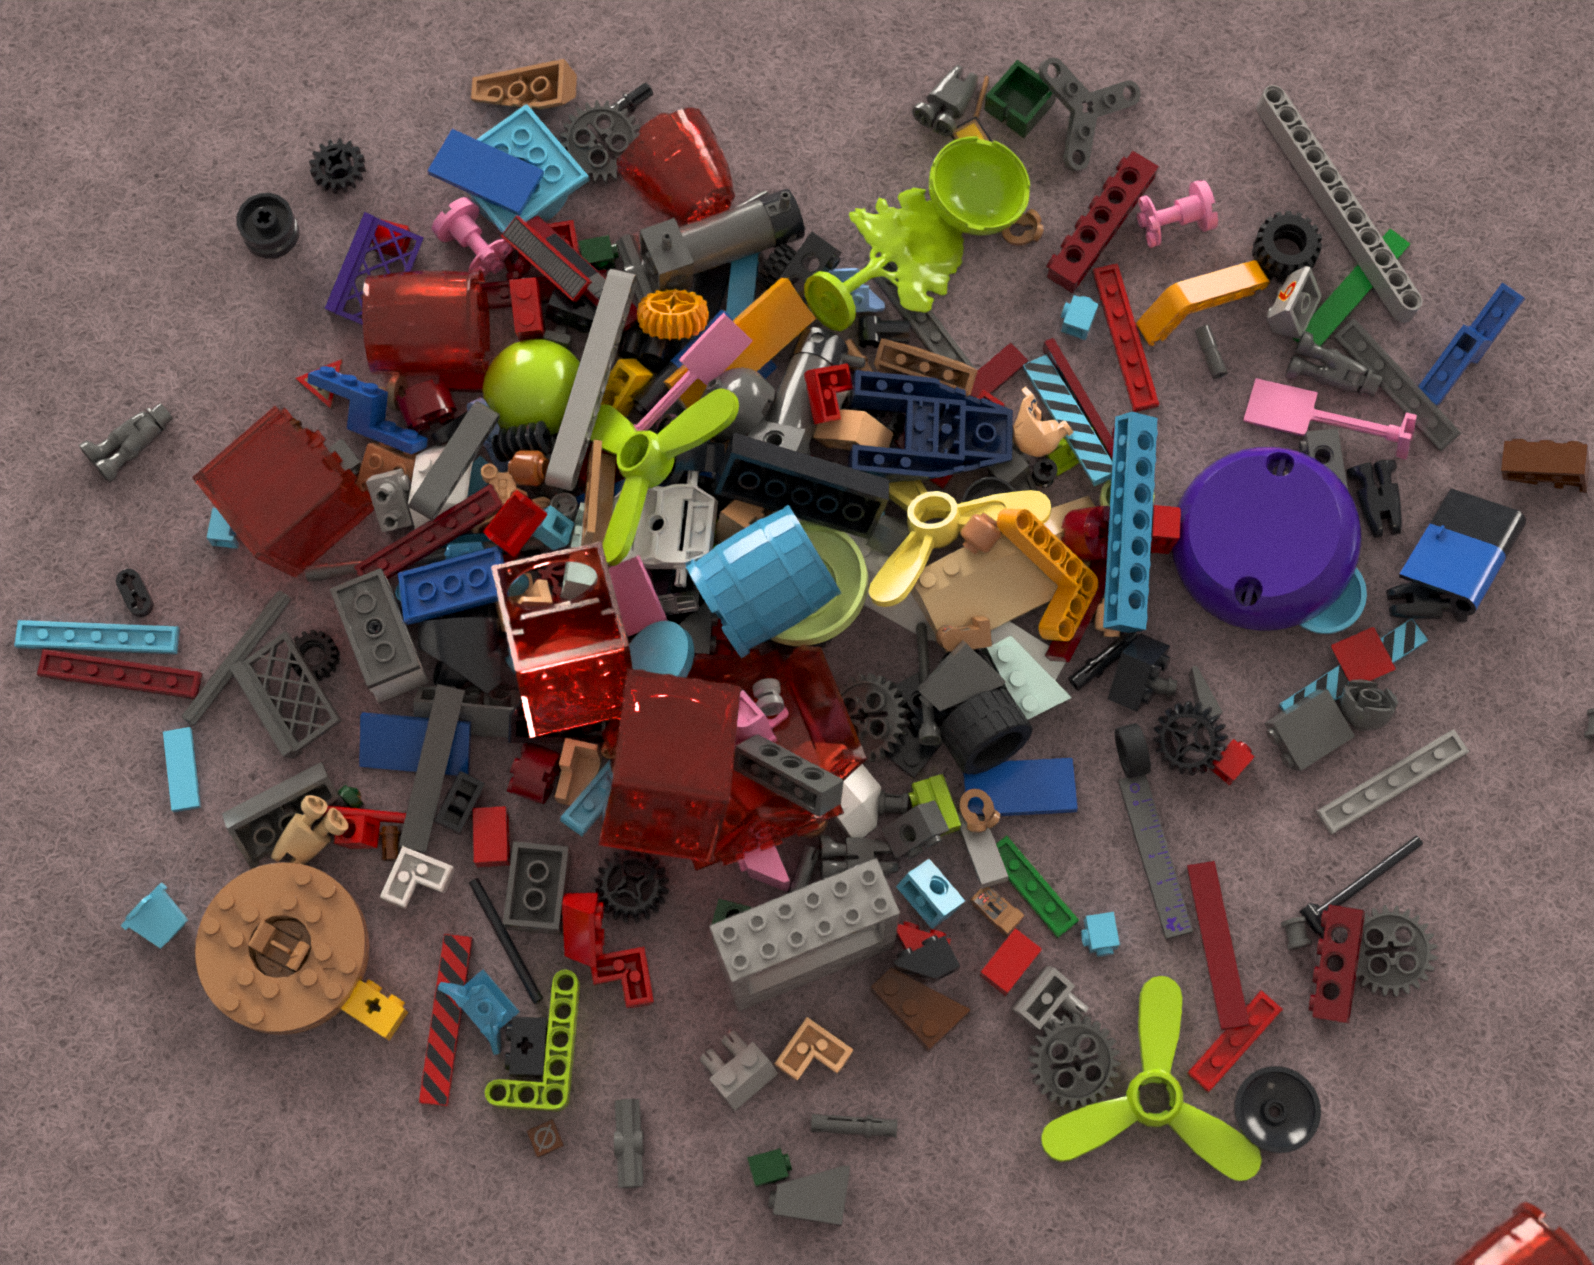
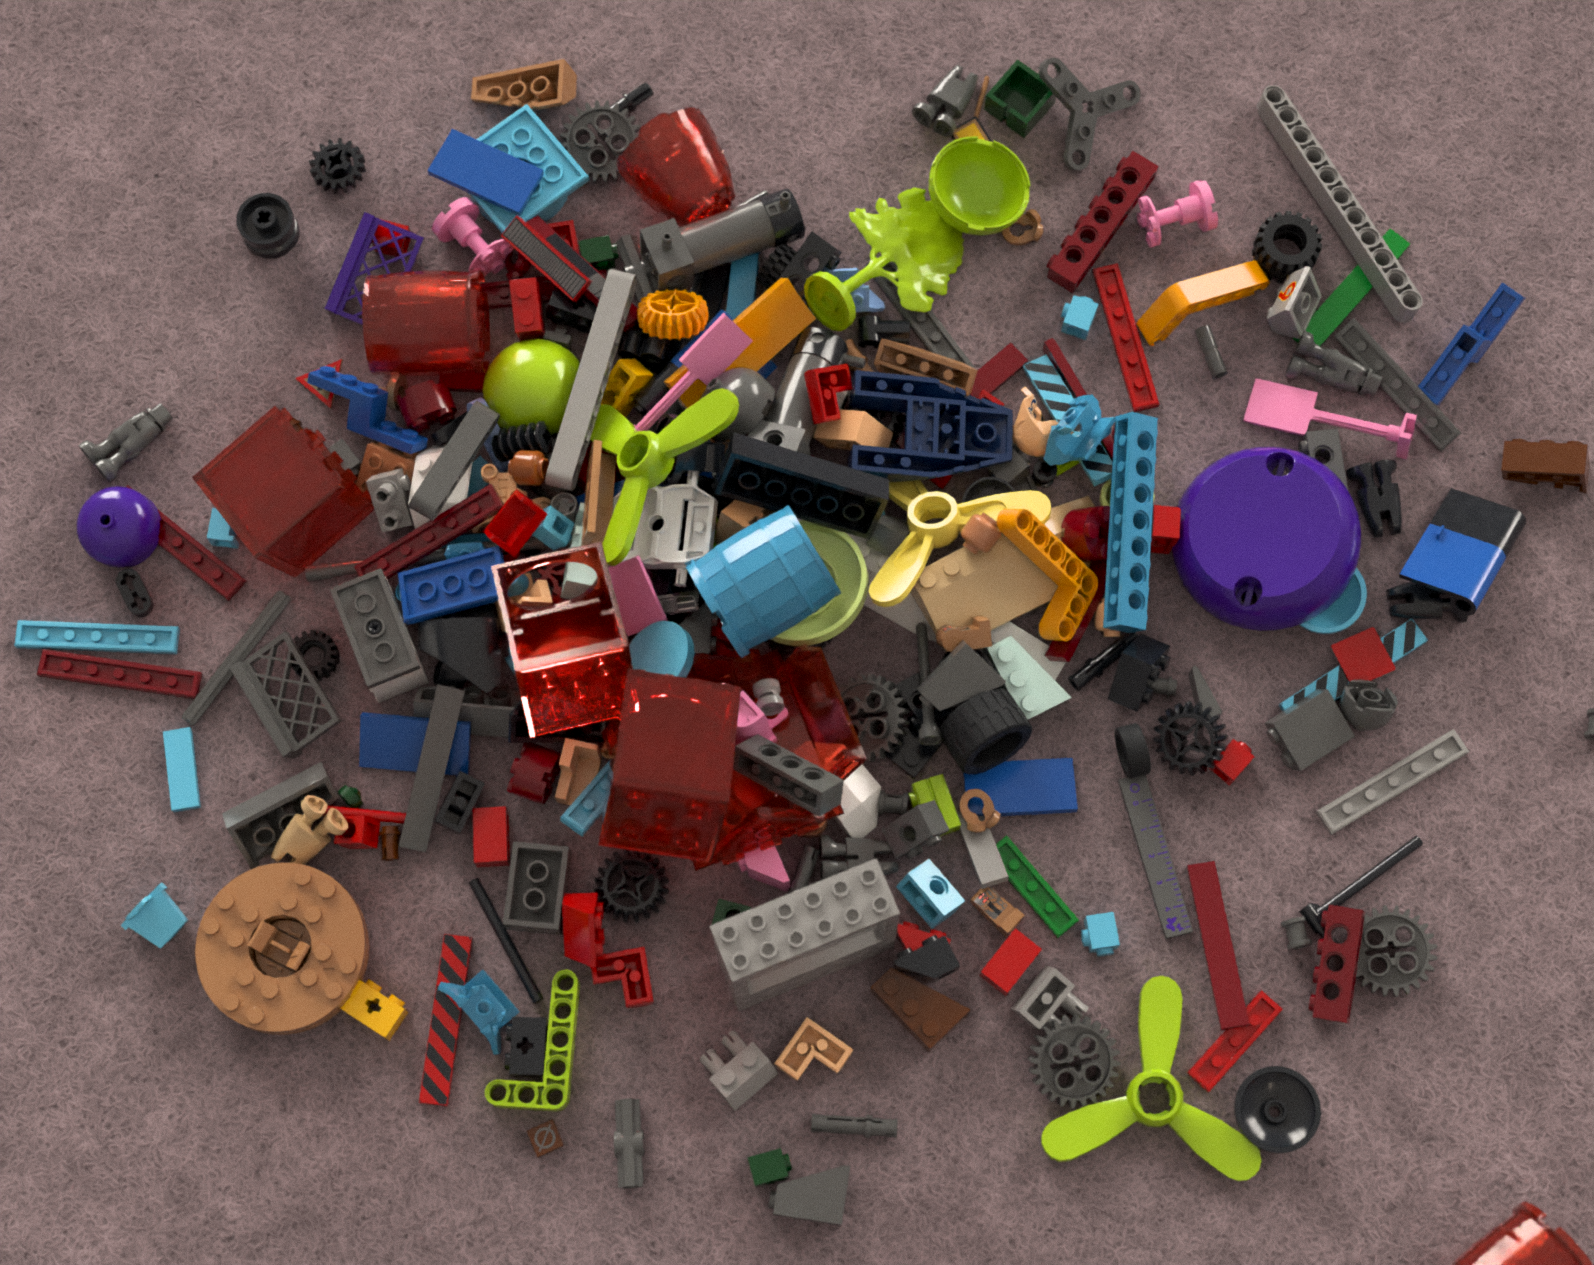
(129, 533): none -> dark purple cylinder
(198, 558): none -> dark red tile
(413, 869): white brick -> none
(1063, 446): none -> dark azure piece

